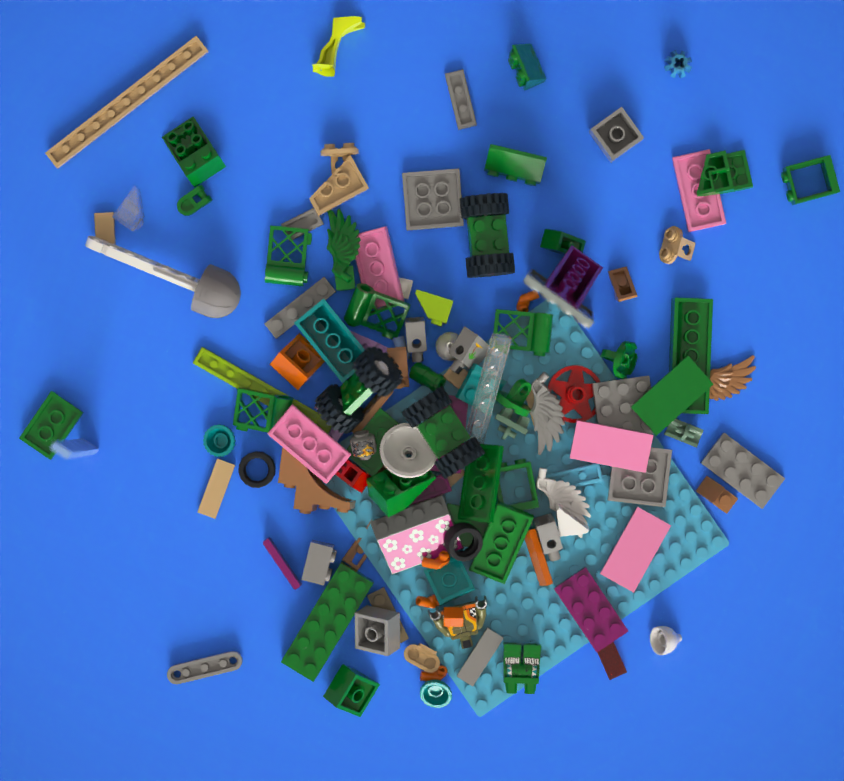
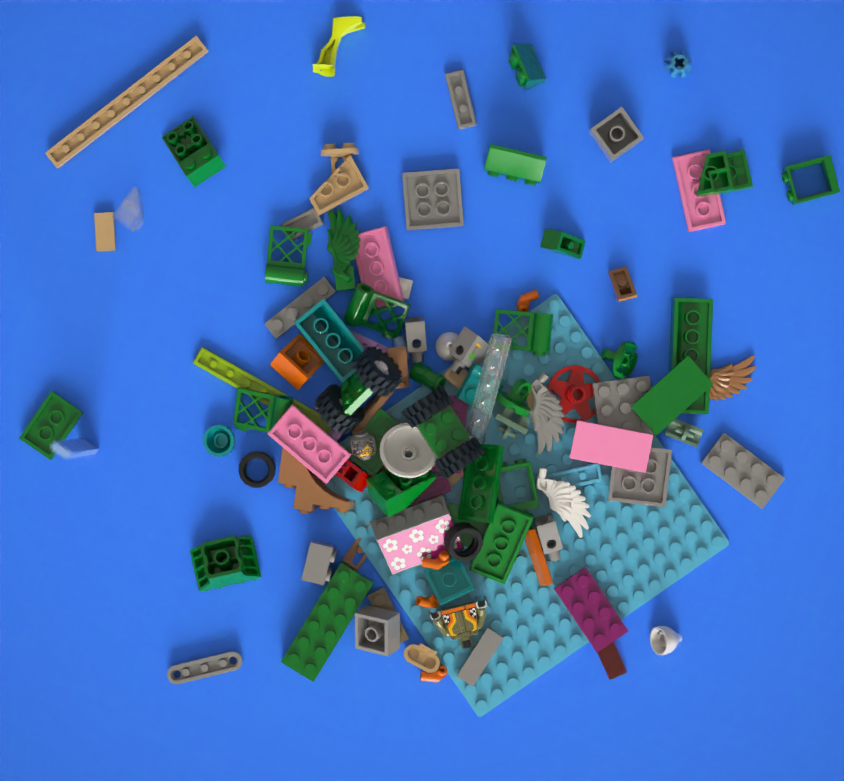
(188, 206): green plate -> none
(215, 292): piece -> none
(216, 488): tan tile -> none
(225, 562): none -> green slope
(282, 563): magenta tile -> none
(351, 690): green slope -> none
(435, 307): lime slope -> none
(435, 693): teal hat -> none
(453, 616): orange slope -> none
(487, 235): plate -> none
(521, 672): green hips -> none
(568, 284): magenta piece -> none
(569, 523): white slope -> none
(635, 549): bright pink tile -> none
(673, 244): tan bracket -> none
(716, 494): medium nougat slope -> none

